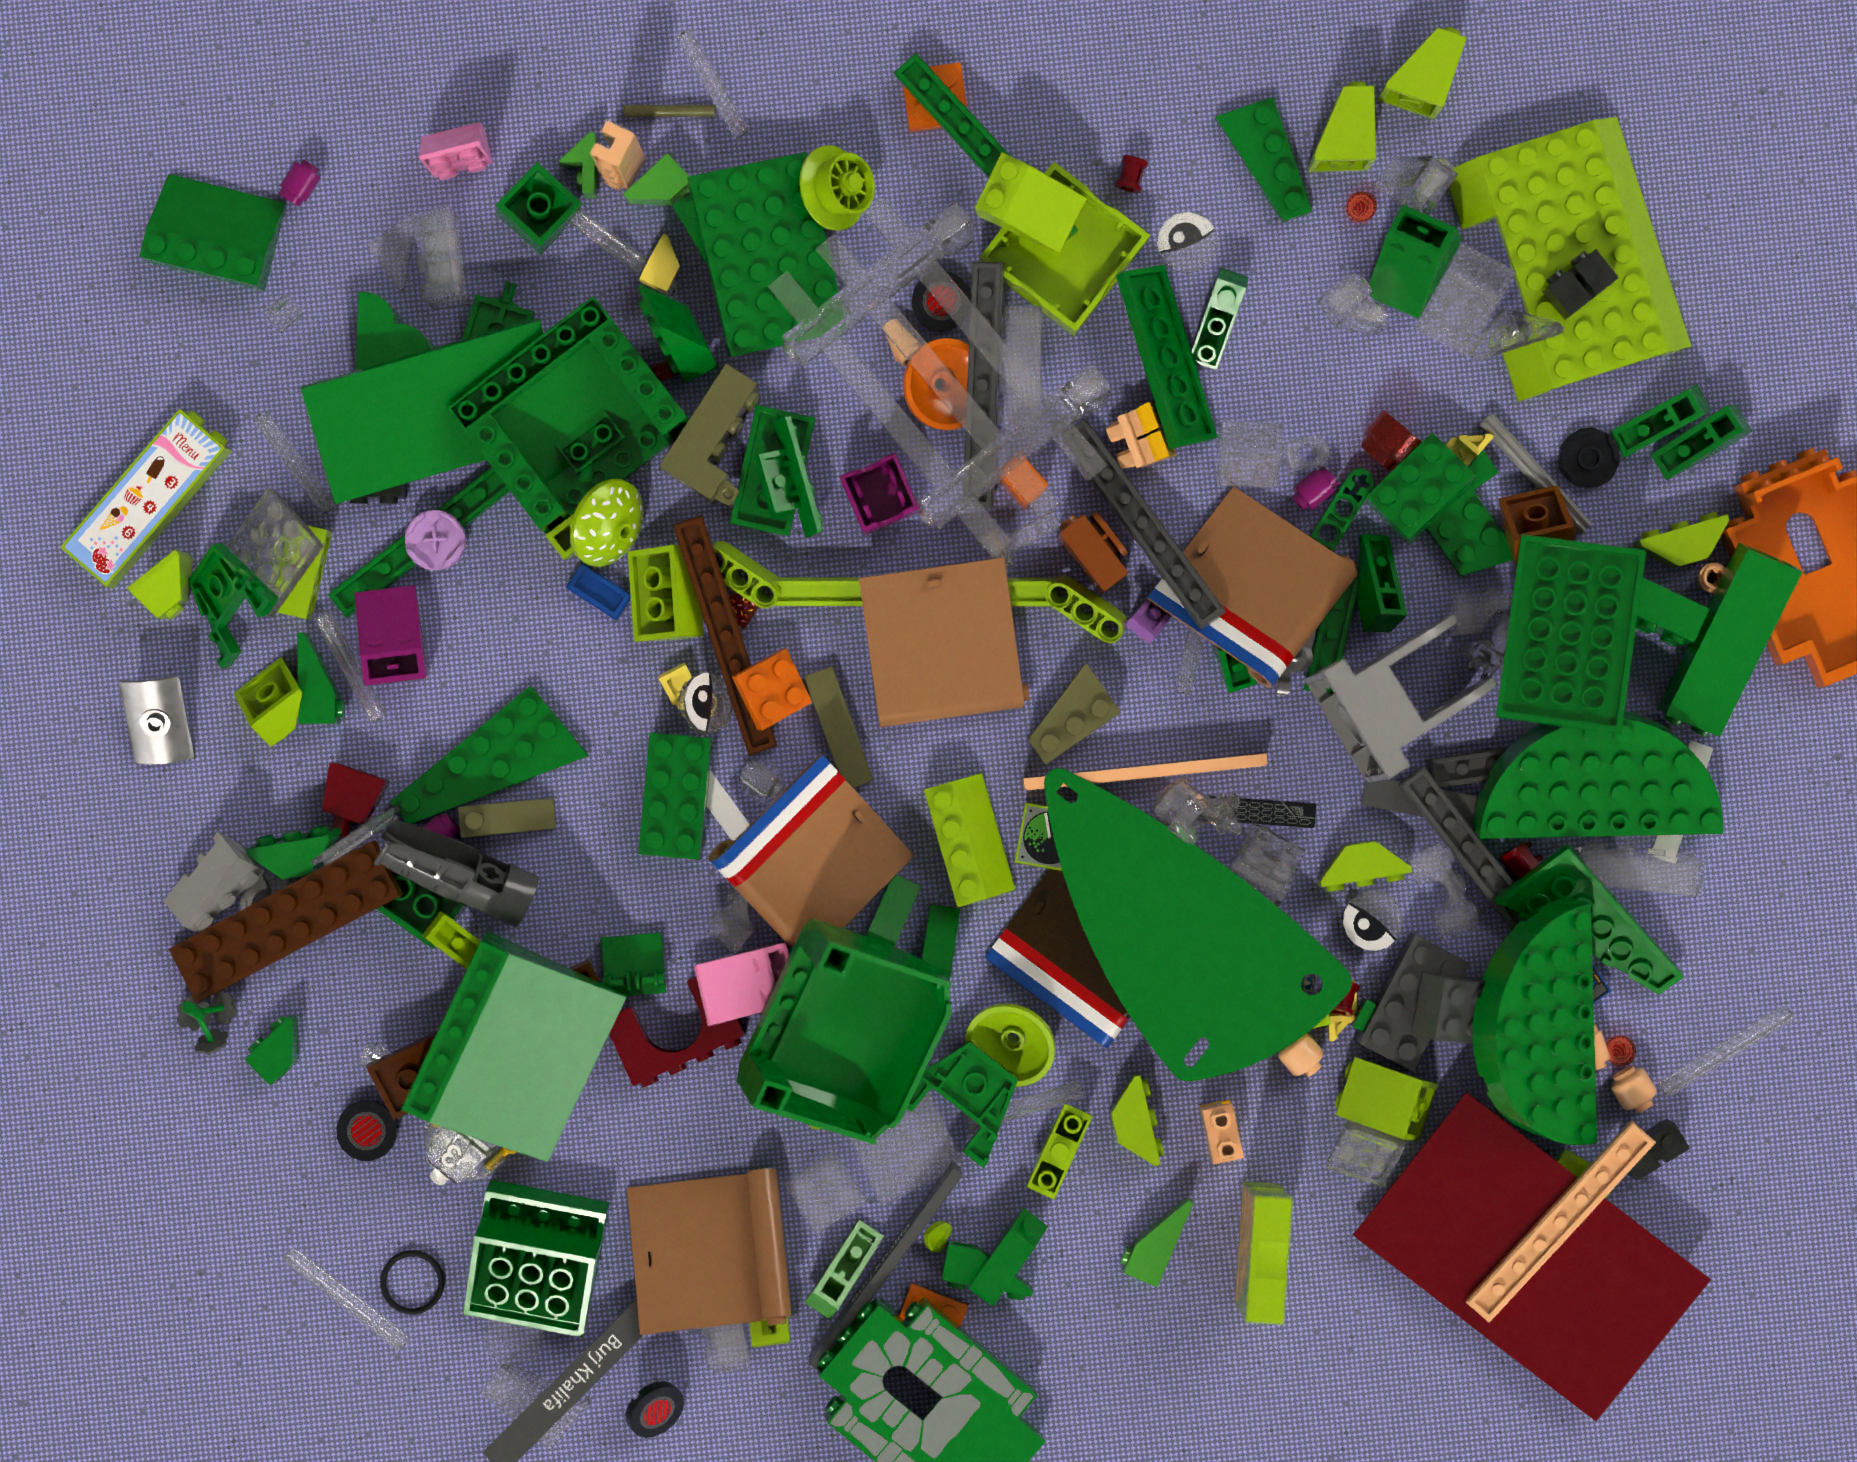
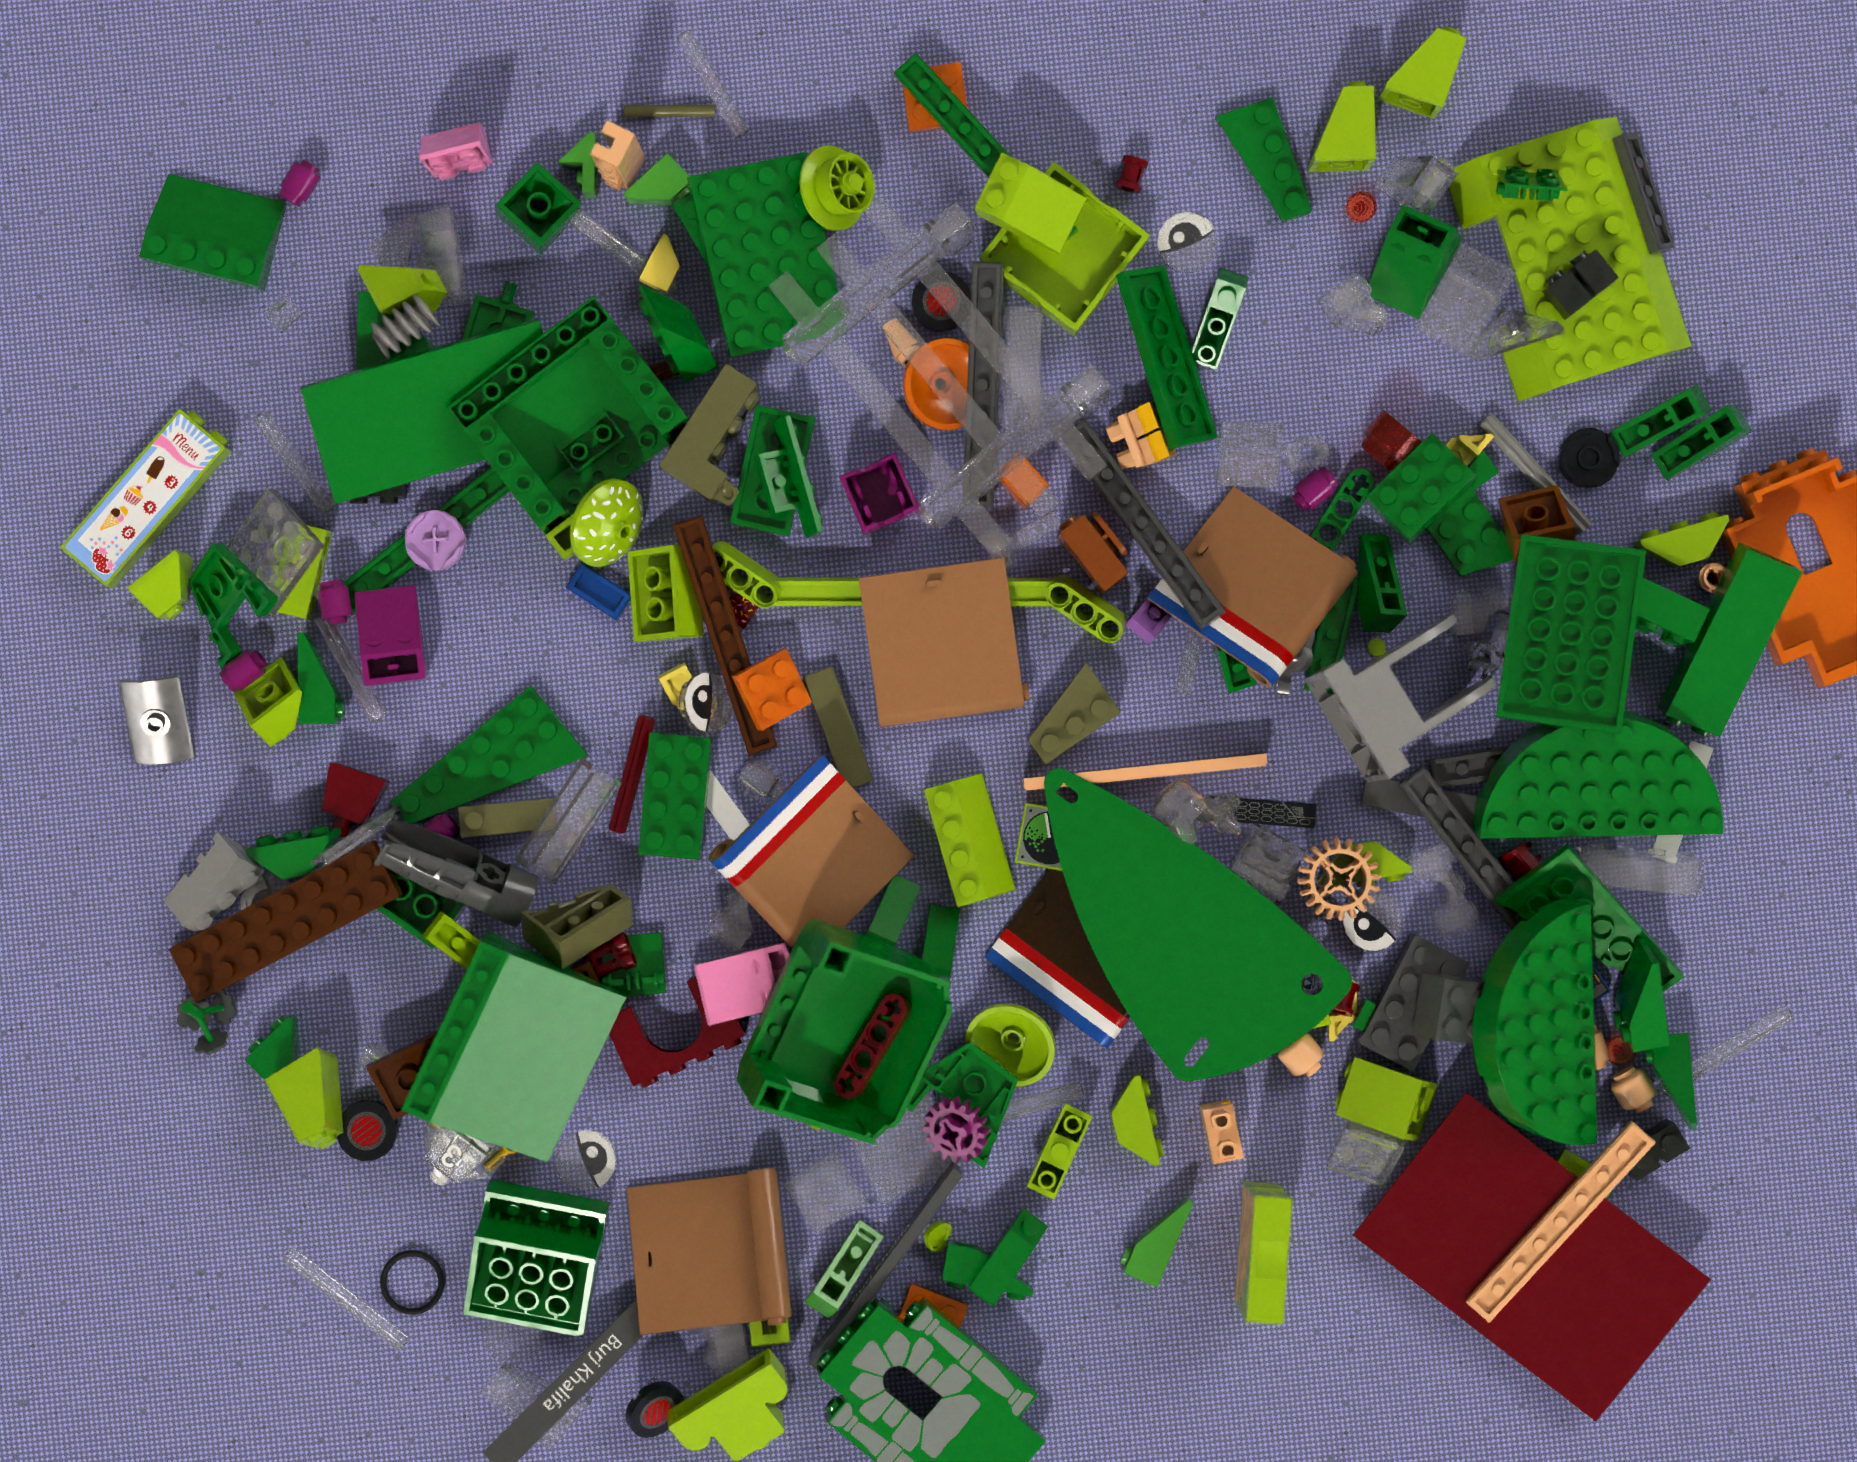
(243, 670): none -> magenta brick
(310, 1097): none -> lime slope
(335, 602): none -> magenta brick
(399, 284): none -> lime slope
(403, 326): none -> light grey piece
(568, 821): none -> clear brick
(578, 926): none -> olive wedge
(585, 1160): none -> clear tile
(622, 952): none -> dark red piece
(631, 774): none -> dark red axle
(735, 1409): none -> lime brick
(875, 1048): none -> dark red beam
(956, 1128): none -> magenta gear
(1350, 869): none -> light nougat gear
(1376, 646): none -> lime sticker
(1545, 181): none -> green hinge
(1641, 1003): none -> green slope
(1643, 193): none -> dark grey tile
(1674, 1072): none -> green slope

